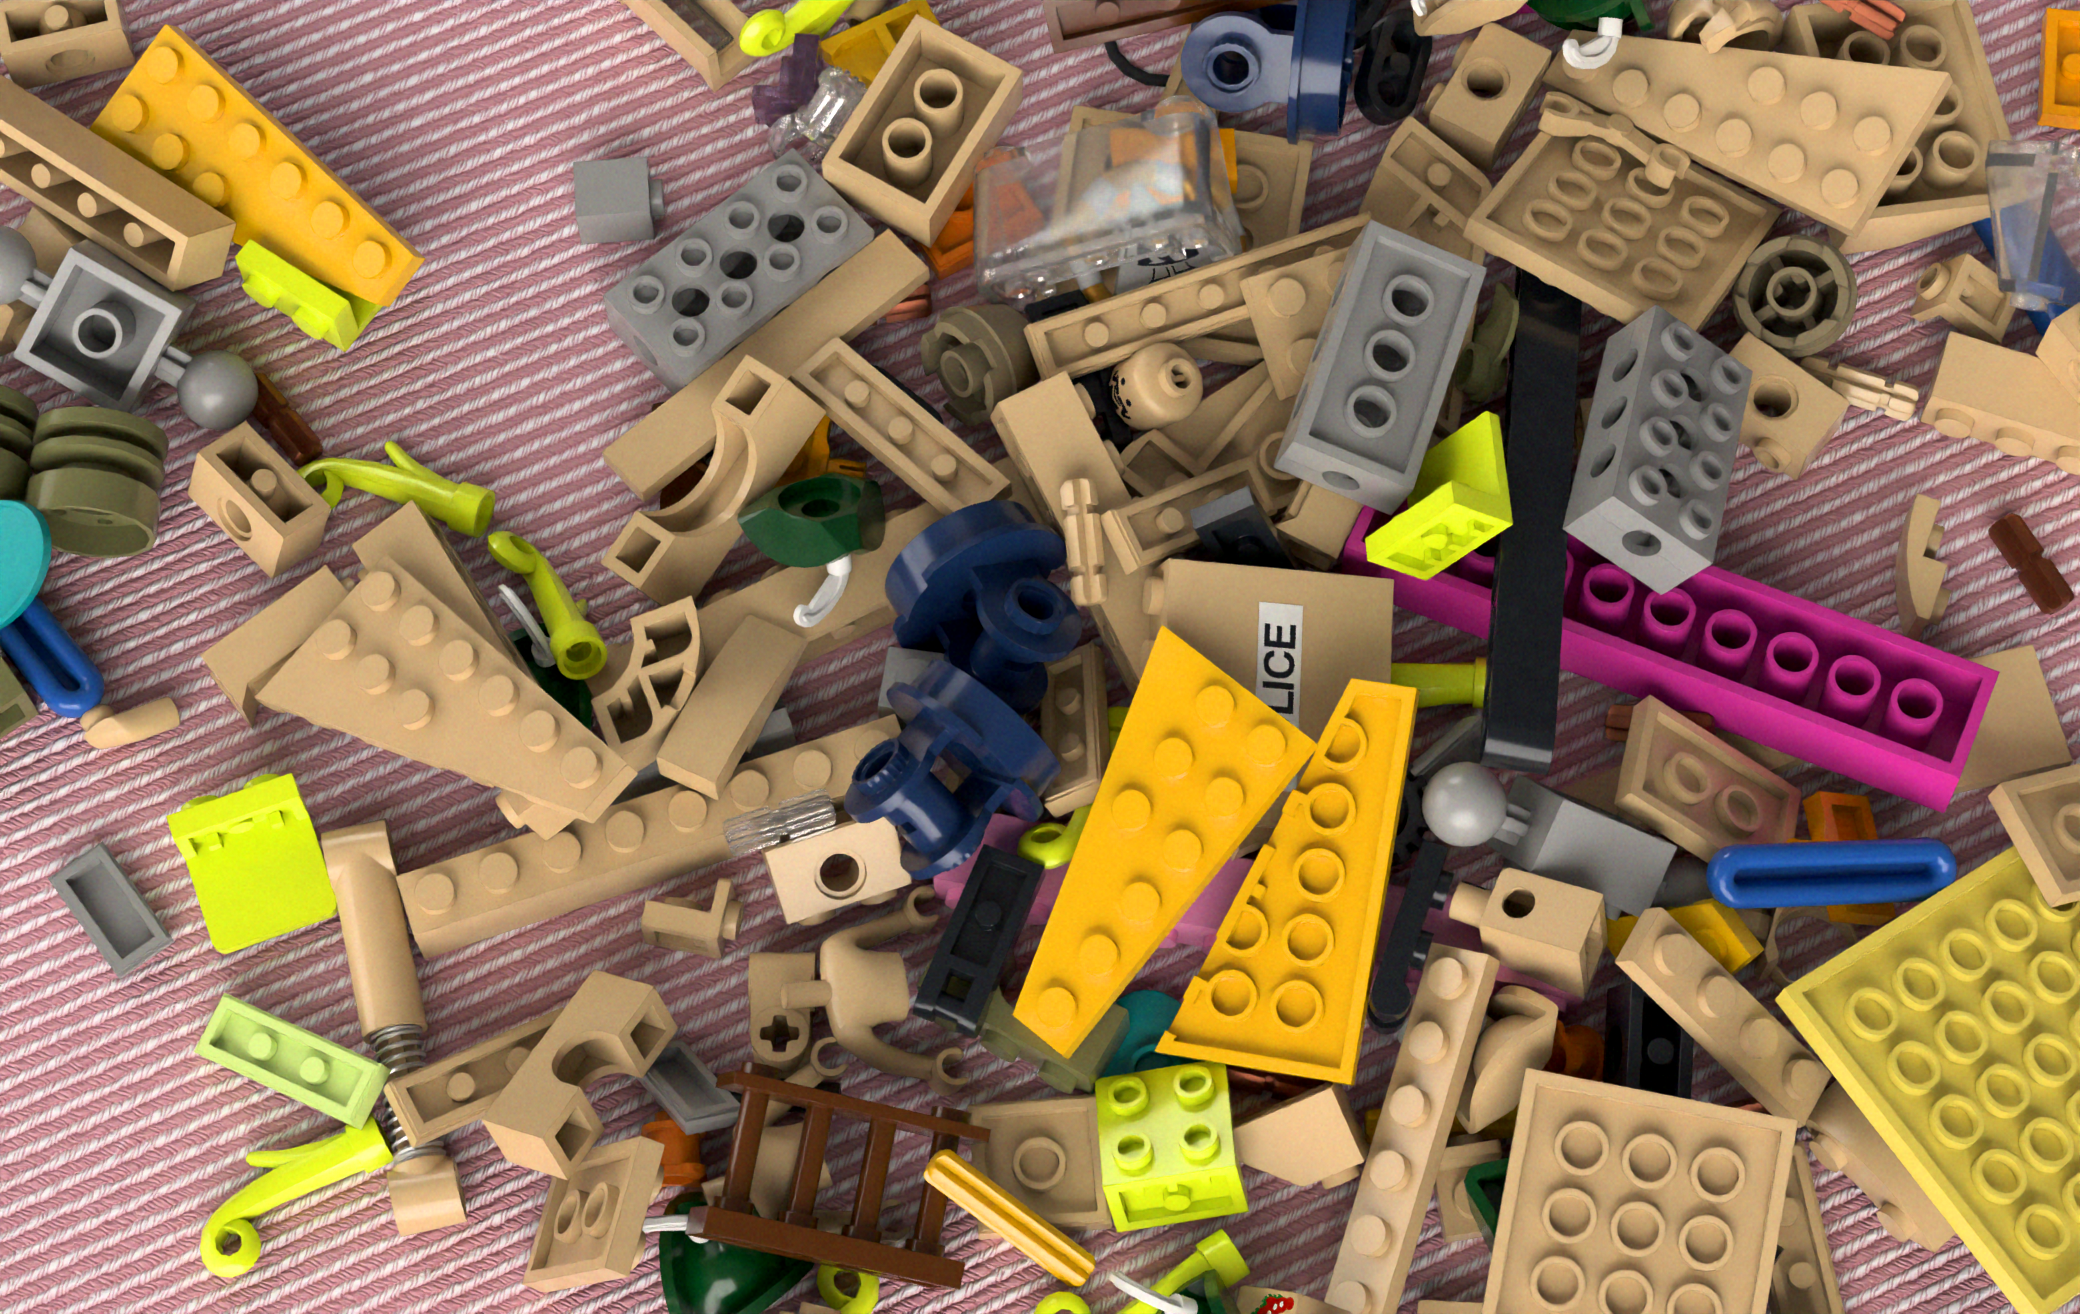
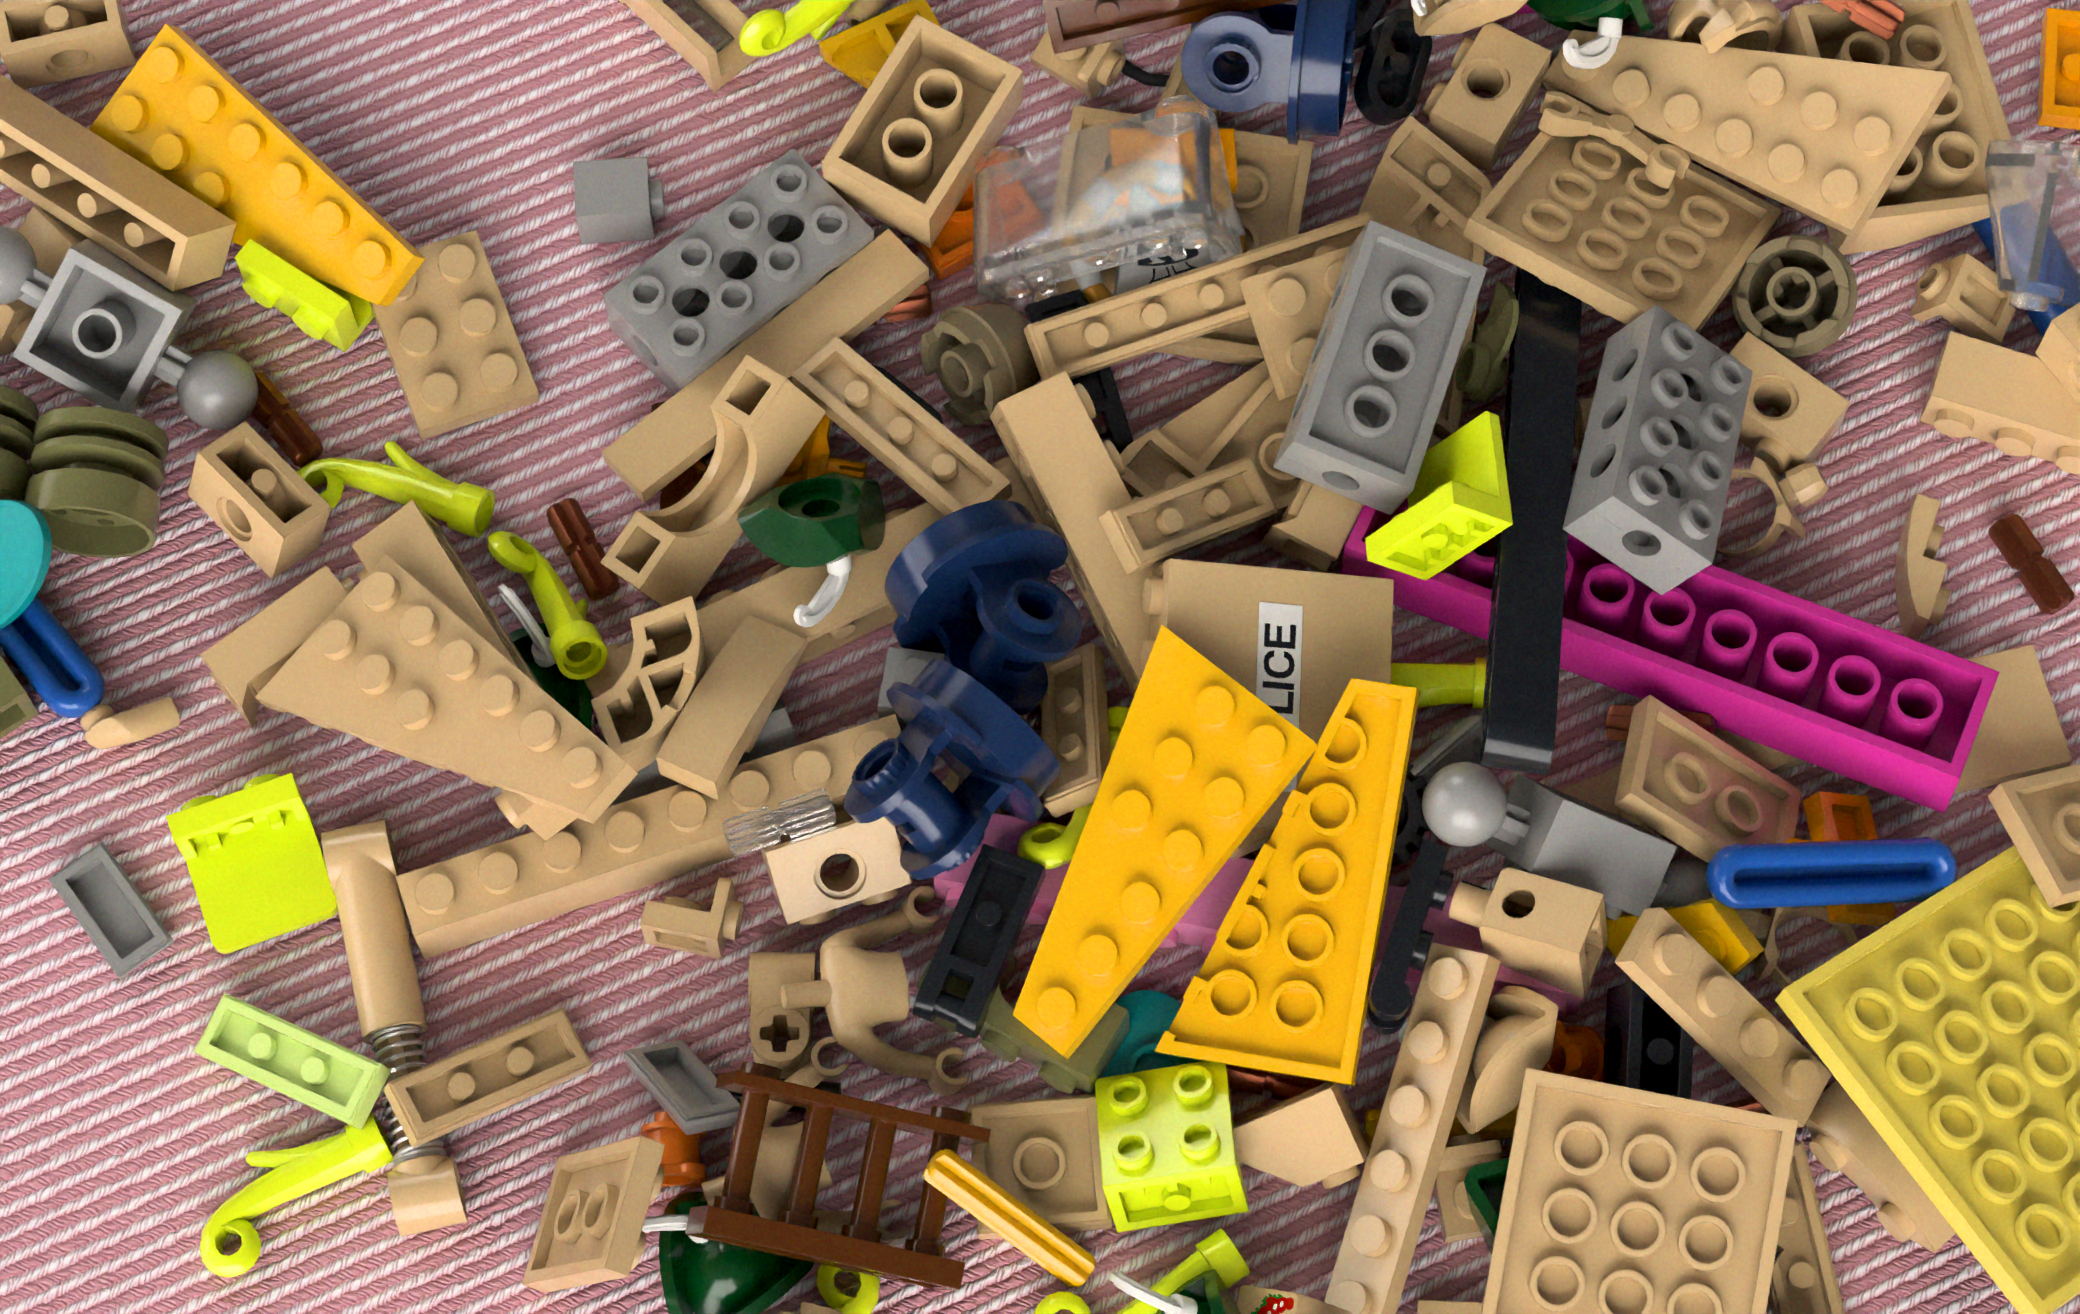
(455, 340): none -> tan plate
(584, 551): none -> copper piece
(603, 1030): tan arch -> none
(797, 82): clear purple bracket -> none
(821, 118): clear connector -> none
(1081, 68): none -> tan bracket
(1084, 542): tan axle -> none
(1156, 387): tan head -> none
(1241, 532): black plate -> none
(1801, 486): none -> tan piece
(1864, 387): tan axle -> none

